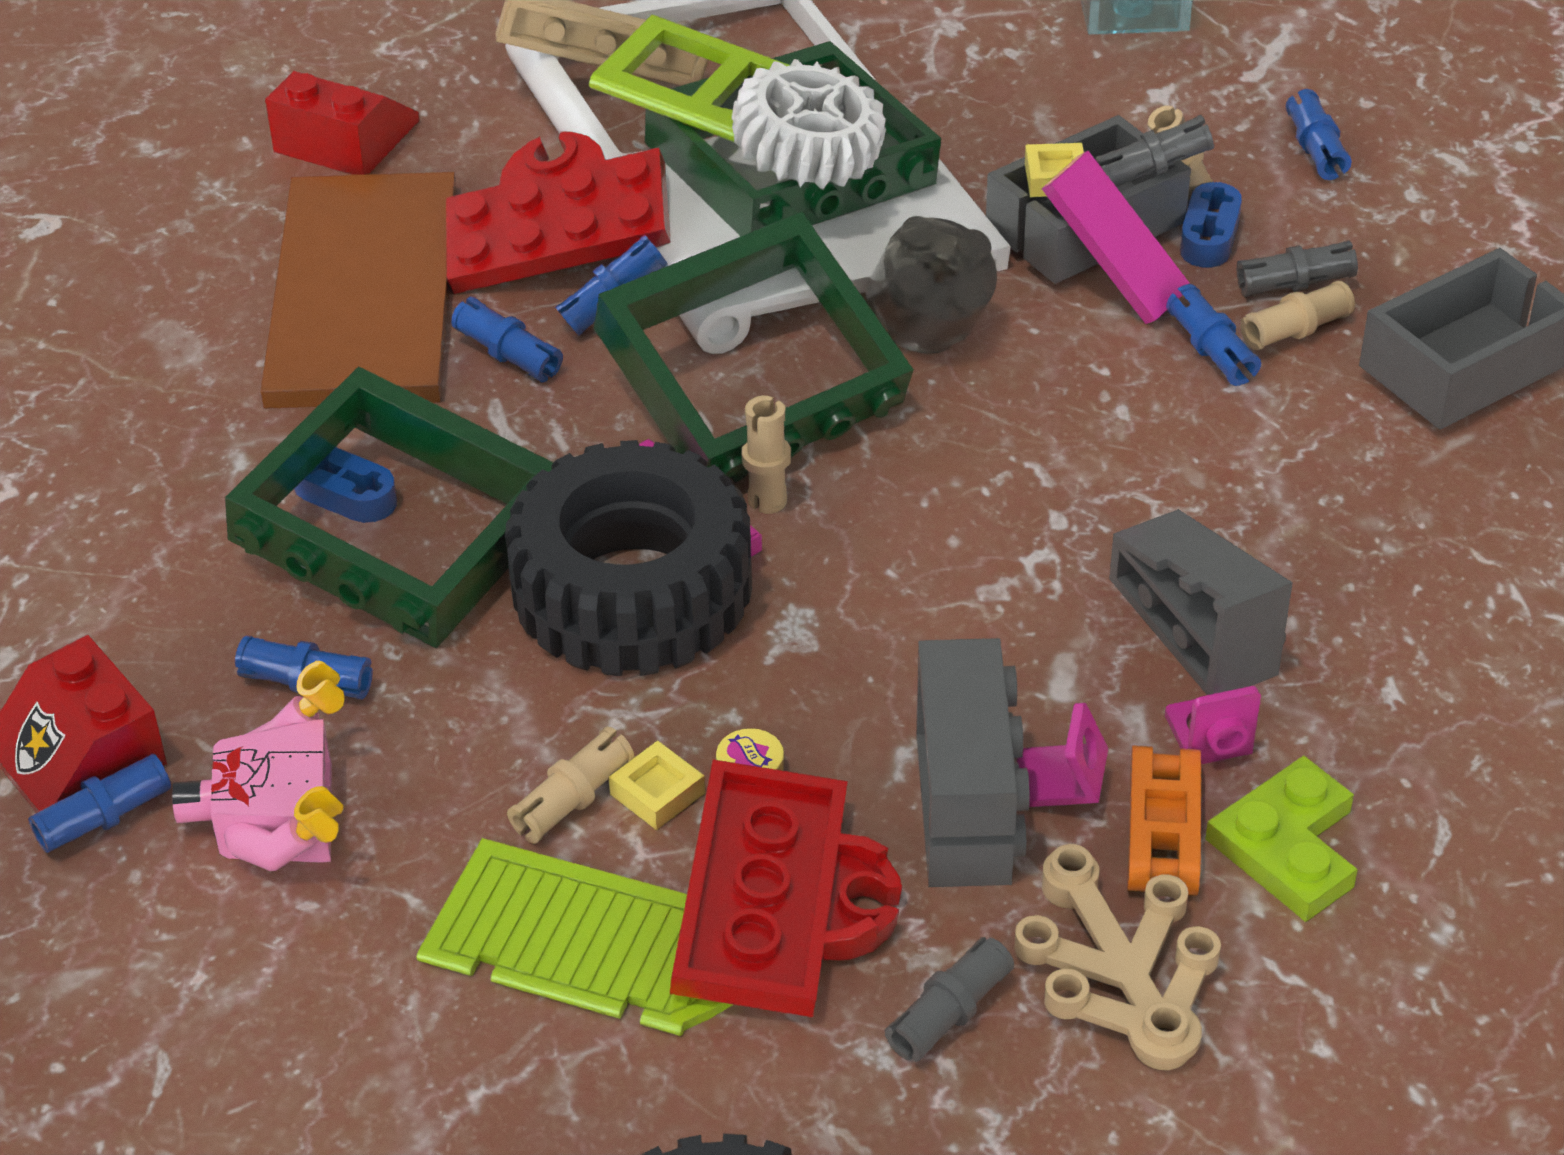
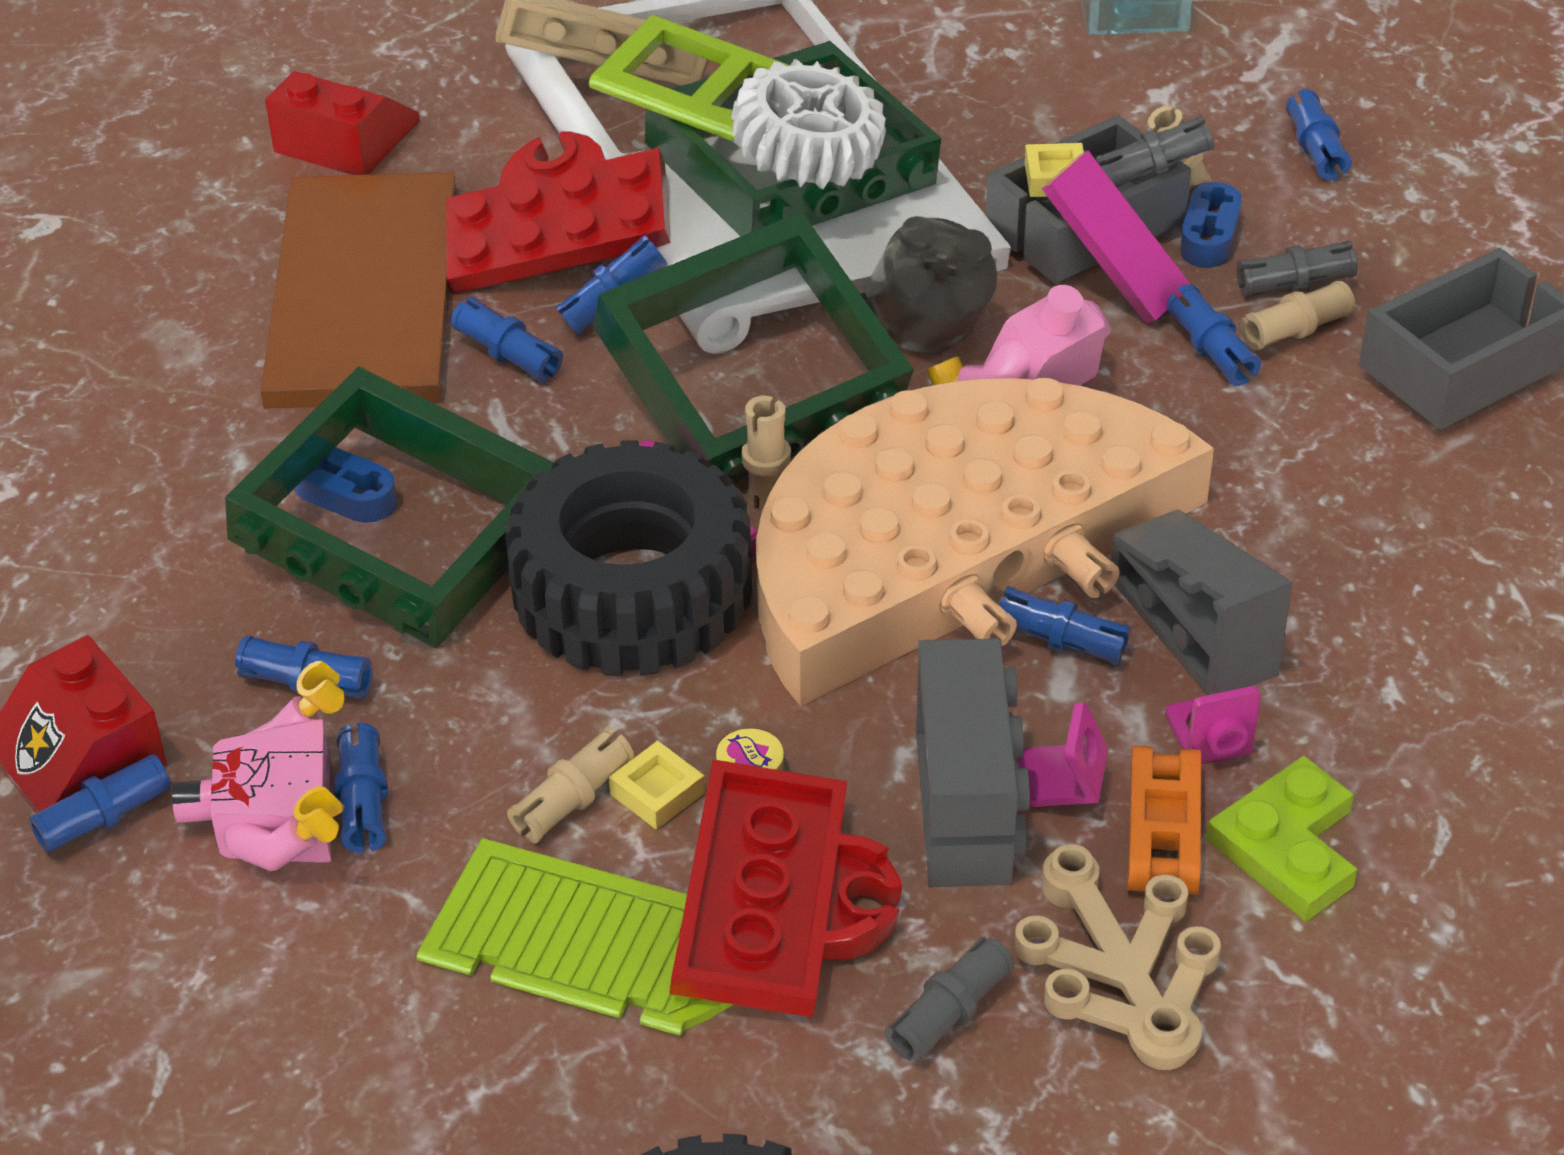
(360, 787): none -> blue pin
(942, 502): none -> light nougat brick
(1049, 339): none -> bright pink torso
(1066, 626): none -> blue pin

